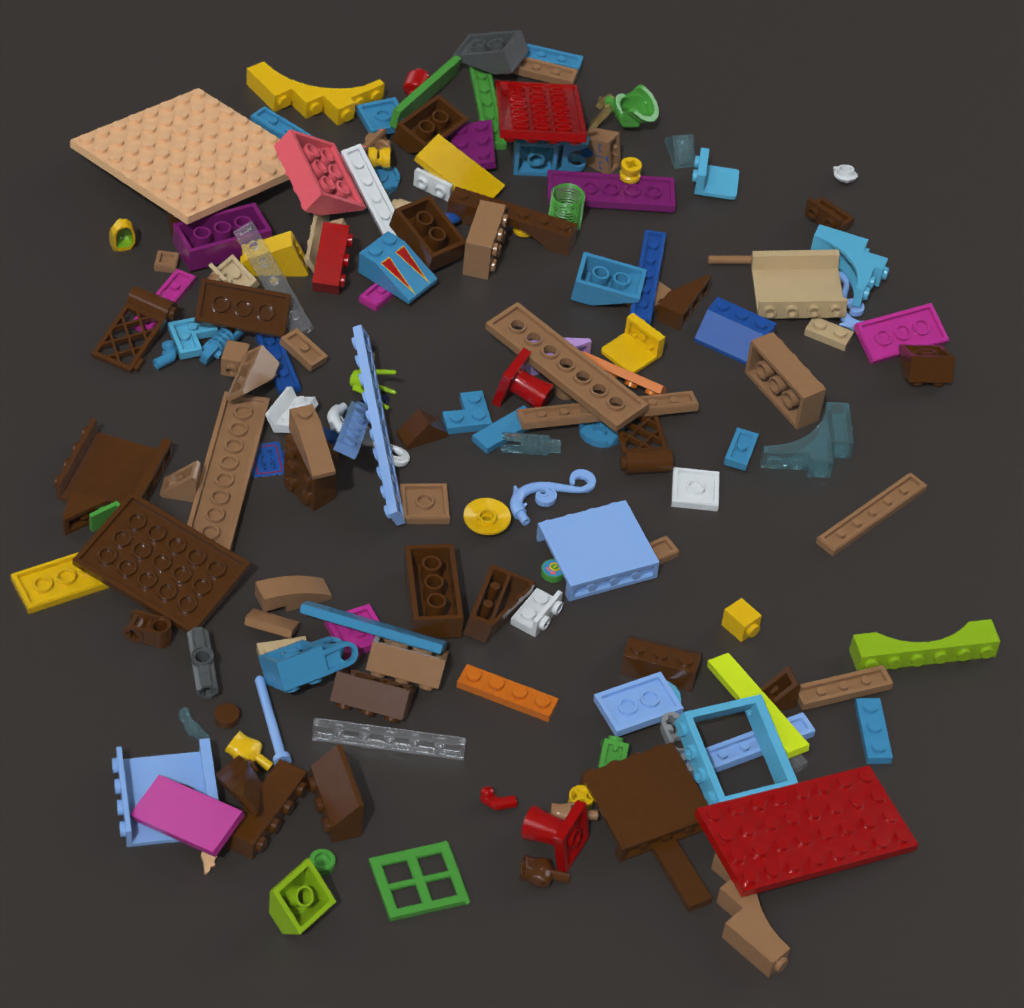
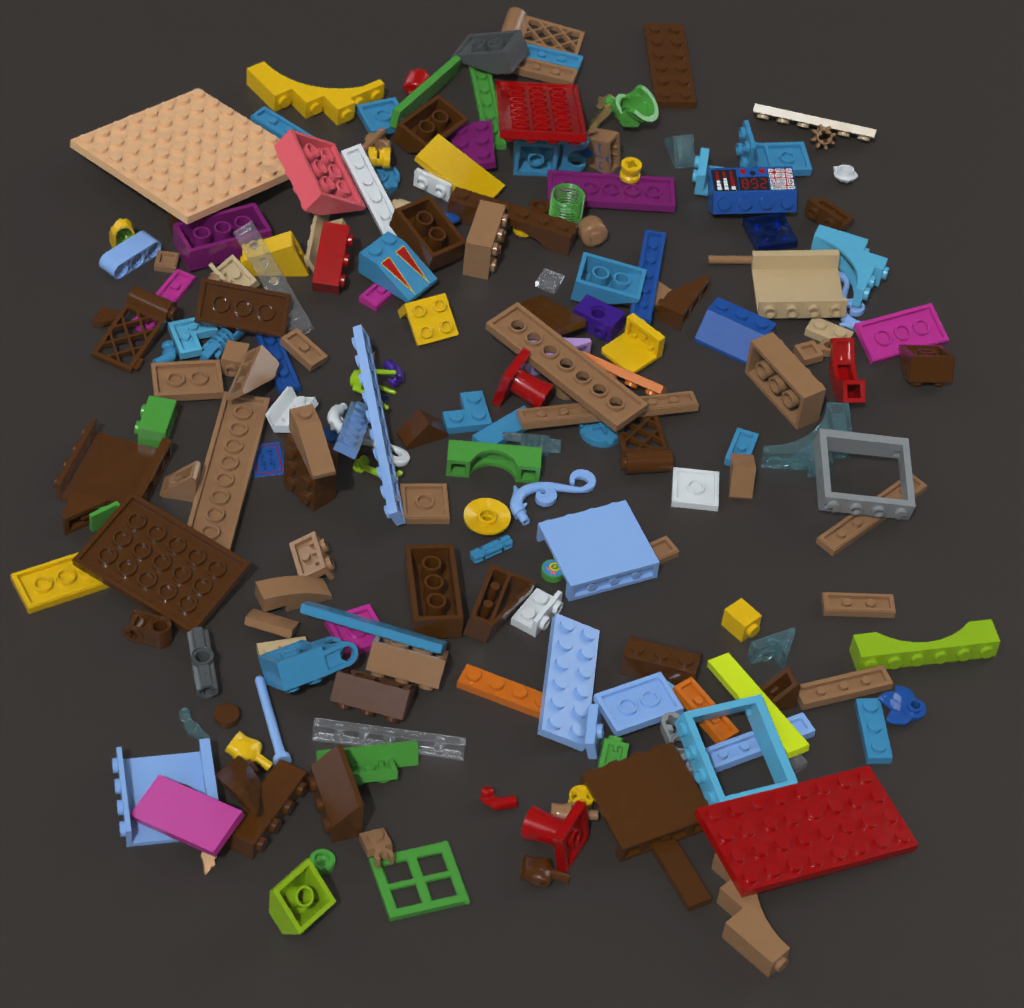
(104, 317): none -> reddish brown tile
(130, 254): none -> light blue beam
(156, 420): none -> bright green brick
(187, 380): none -> medium nougat plate
(312, 557): none -> medium nougat bracket
(362, 464): none -> lime piece
(377, 844): none -> medium nougat plate
(378, 761): none -> bright green bracket
(395, 379): none -> dark purple arm
(429, 319): none -> yellow bracket
(491, 549): none -> dark azure axle
(518, 20): none -> medium nougat piece
(519, 461): none -> bright green arch
(540, 206): none -> reddish brown tile
(549, 281): none -> clear tile
(554, 315): none -> reddish brown tile
(568, 681): none -> light blue plate
(592, 231): none -> medium nougat head
(594, 731): none -> light blue plate
(601, 318): none -> dark purple brick
(669, 65): none -> reddish brown plate
(694, 697): none -> orange plate
(741, 476): none -> medium nougat slope
(752, 190): none -> blue slope
(770, 232): none -> clear blue plate
(771, 154): none -> dark azure bracket
(774, 645): none -> clear light blue slope
(804, 120): none -> tan plate
(812, 353): none -> medium nougat plate
(817, 133): none -> medium nougat gear
(843, 374): none -> red arch
(858, 605): none -> medium nougat tile
(863, 444): none -> light grey window
(902, 706): none -> blue plate

